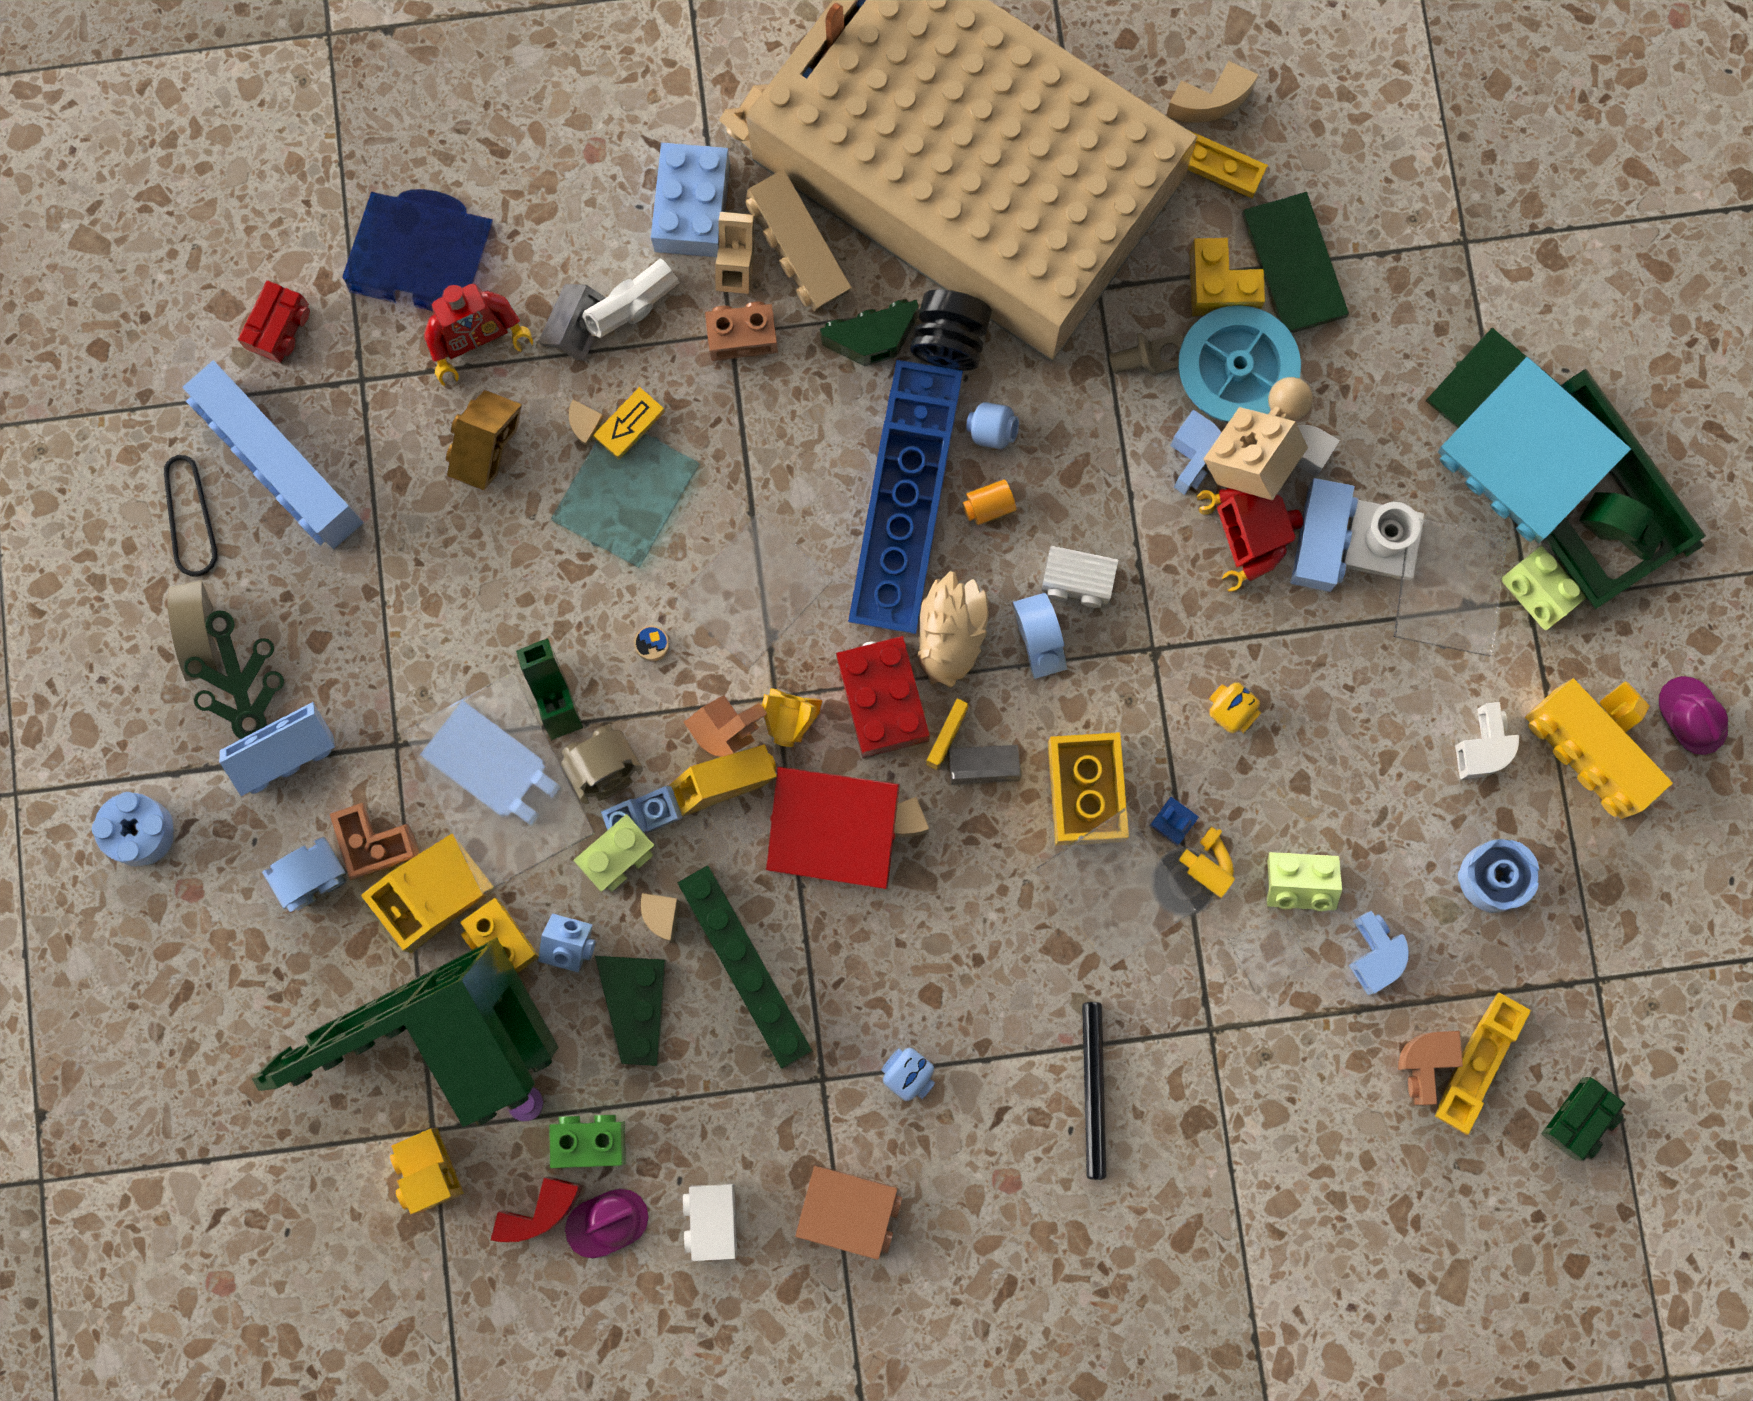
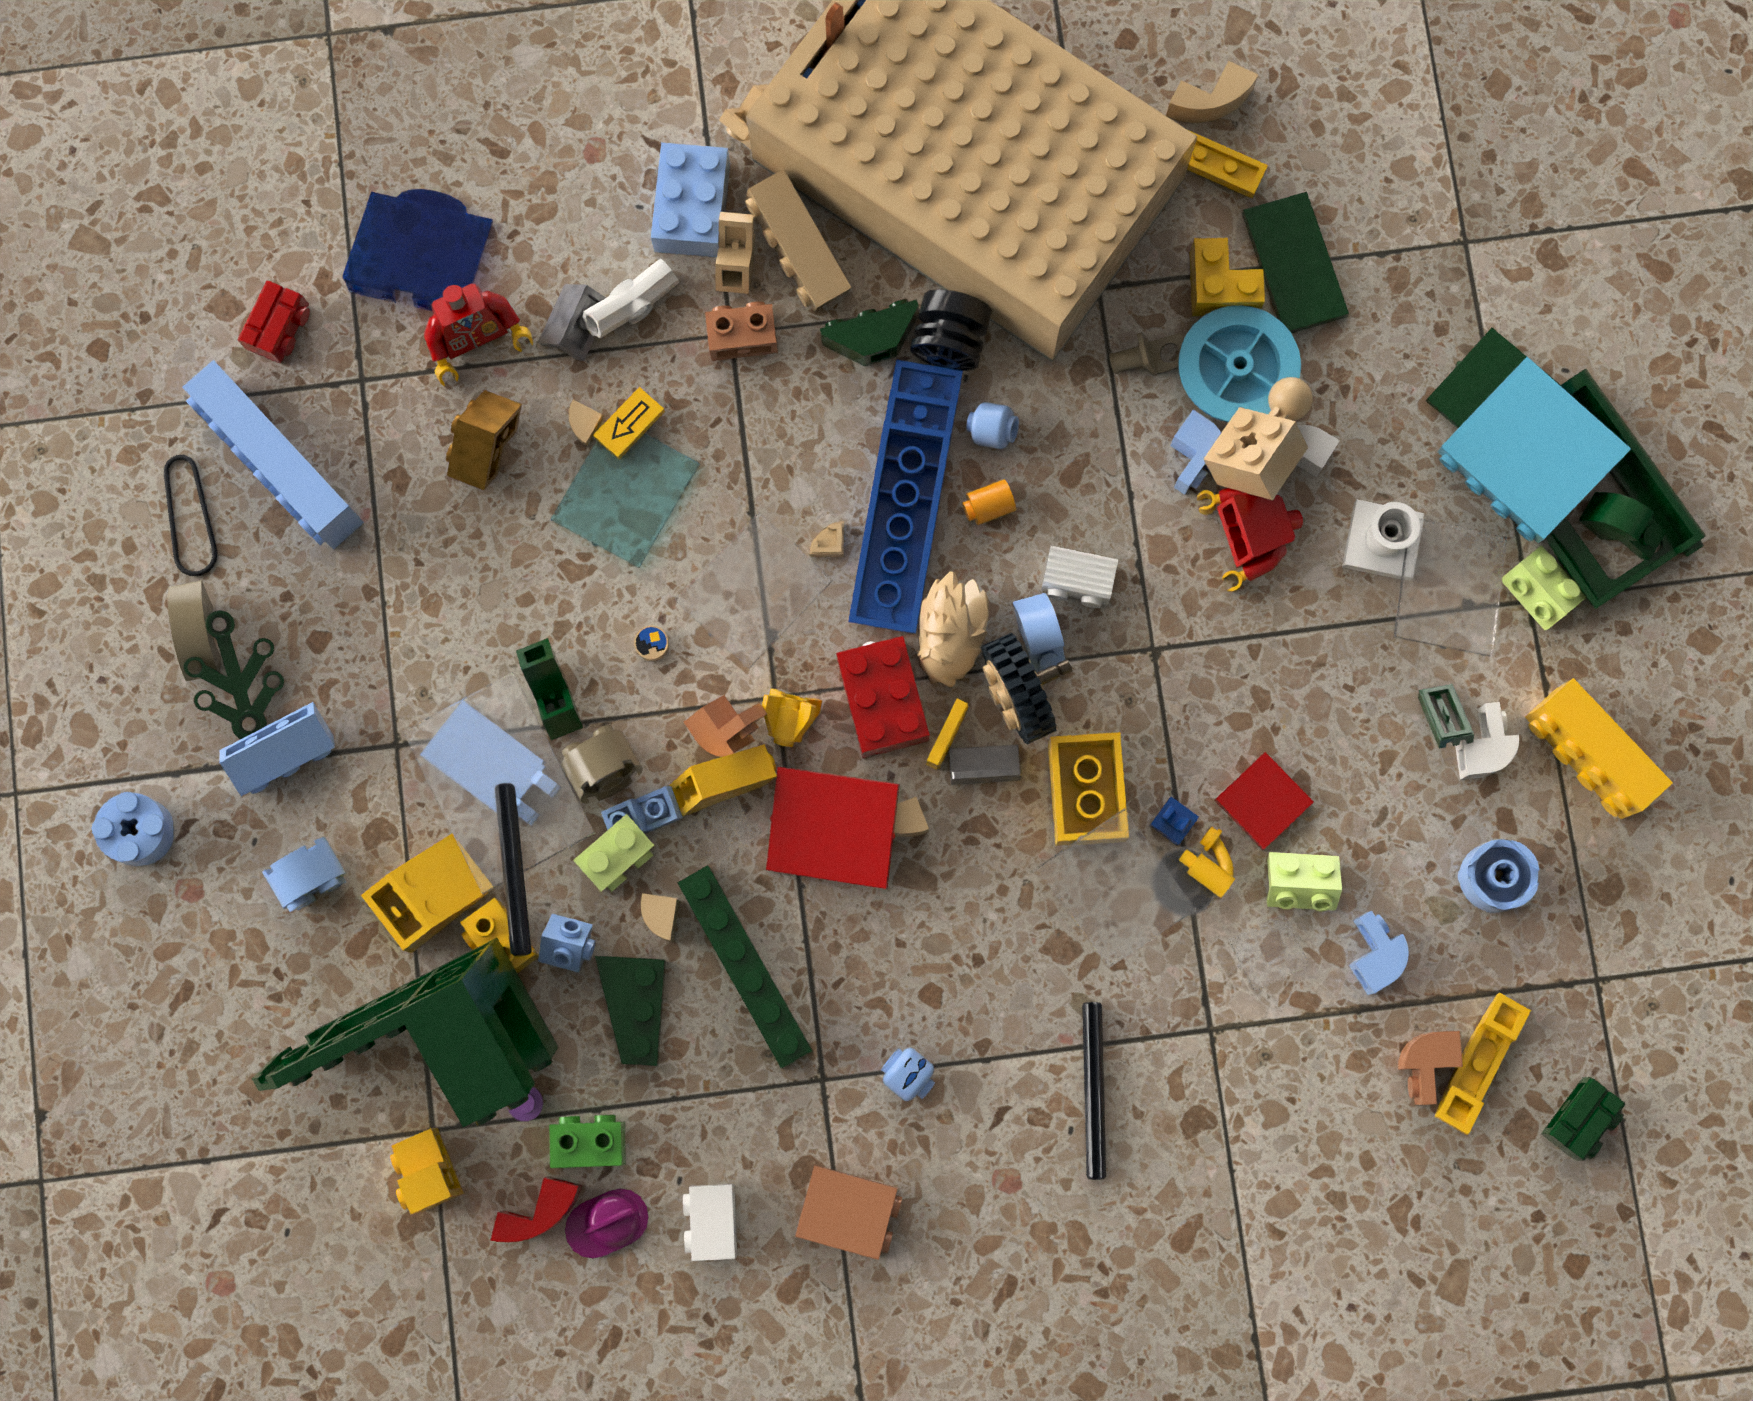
(368, 852): nougat brick -> none
(512, 869): none -> black axle
(829, 541): none -> tan tile
(1020, 687): none -> black wheel
(1234, 707): yellow head -> none
(1264, 801): none -> red tile
(1324, 535): light blue brick -> none
(1453, 736): none -> dark green tile
(1625, 706): yellow bracket -> none
(1694, 715): magenta piece -> none

